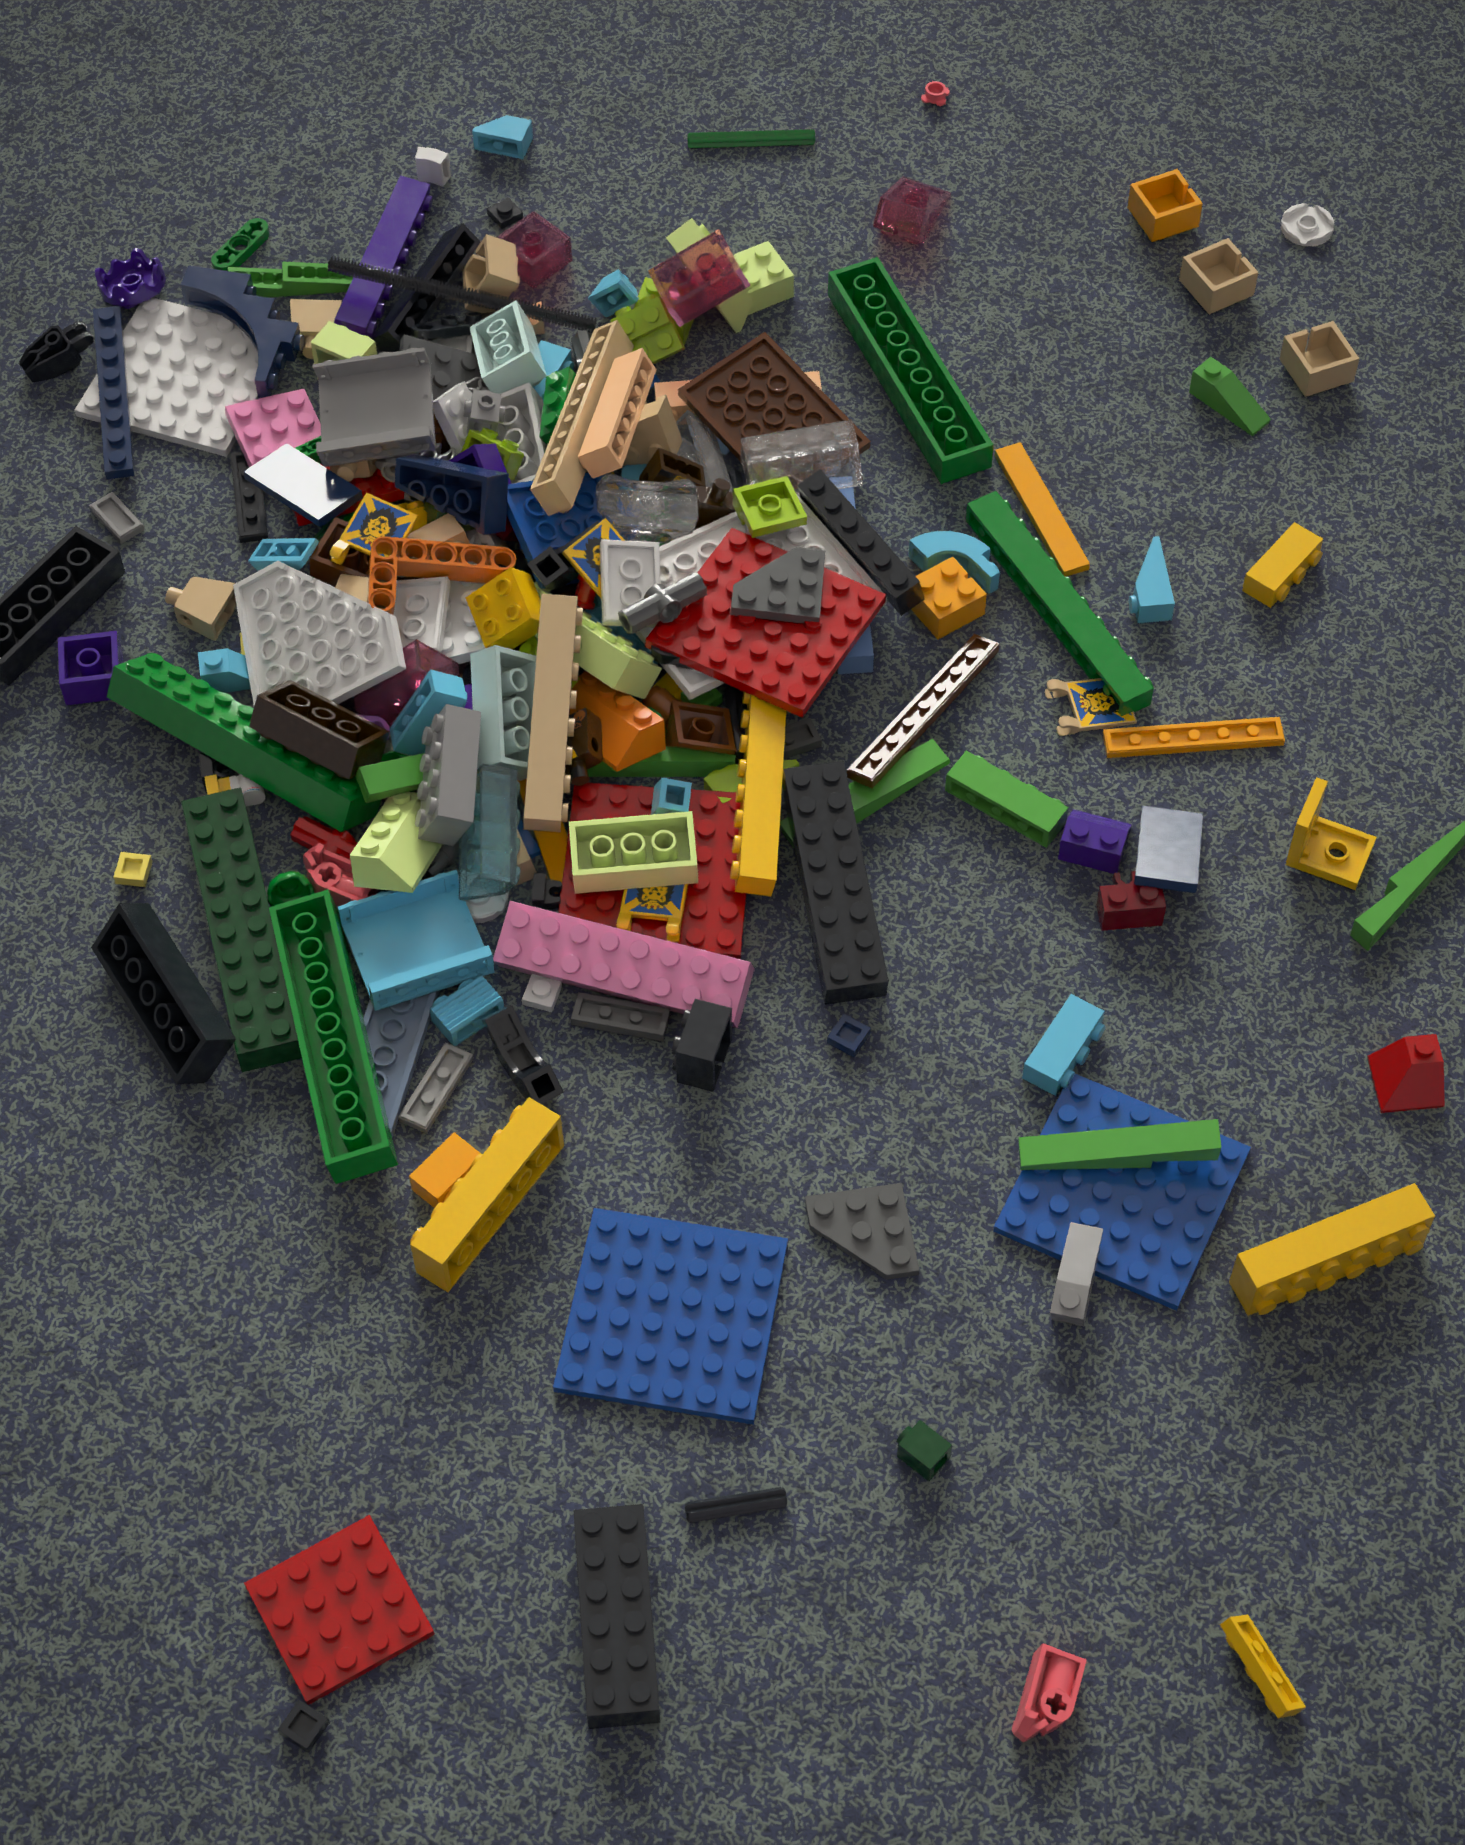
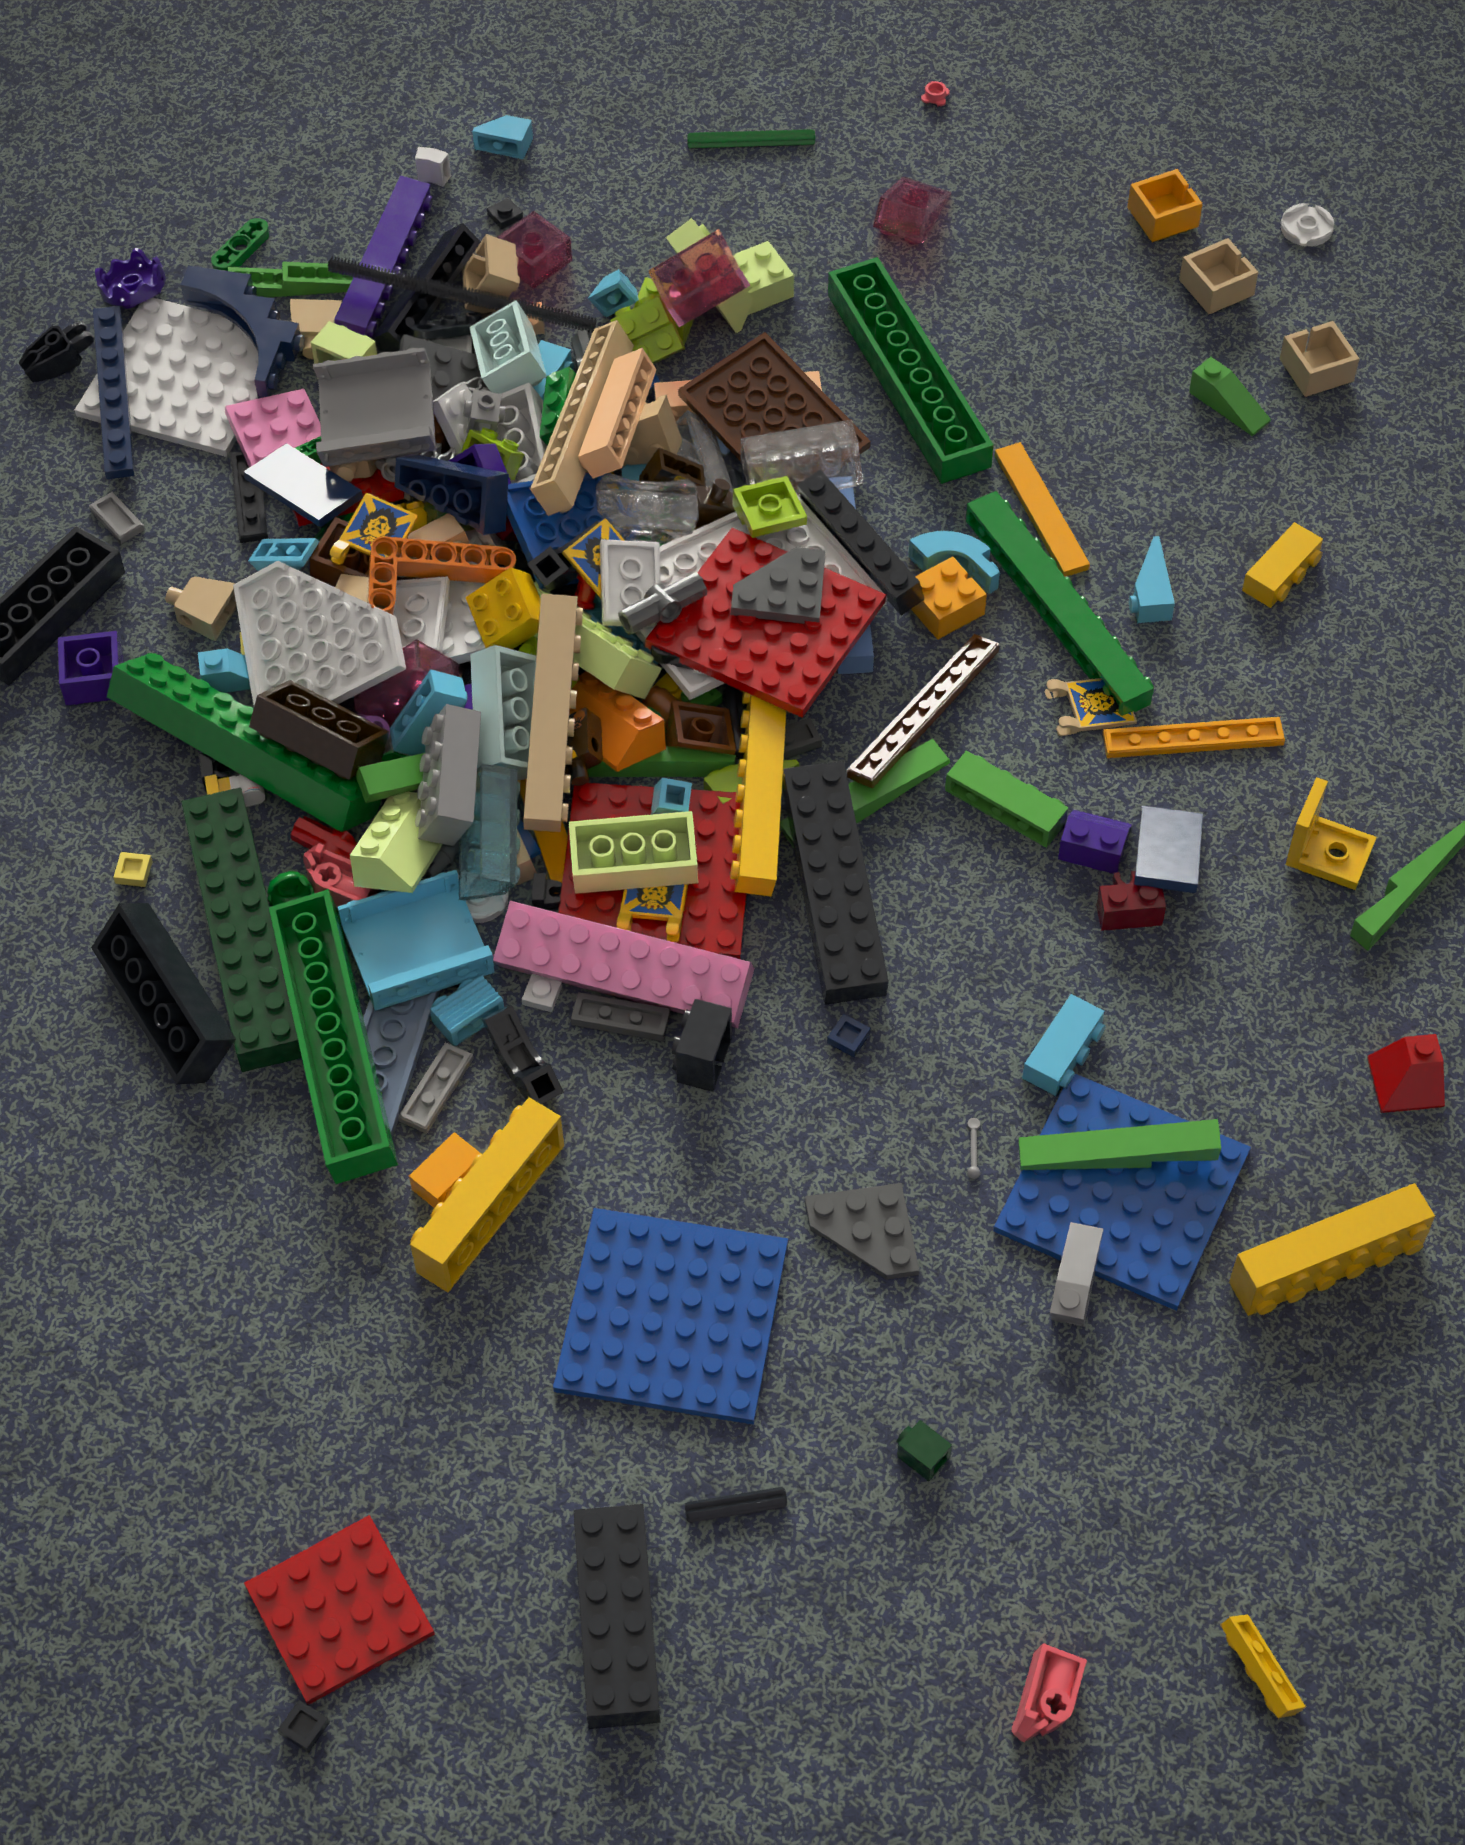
(973, 1125): none -> light grey hinge

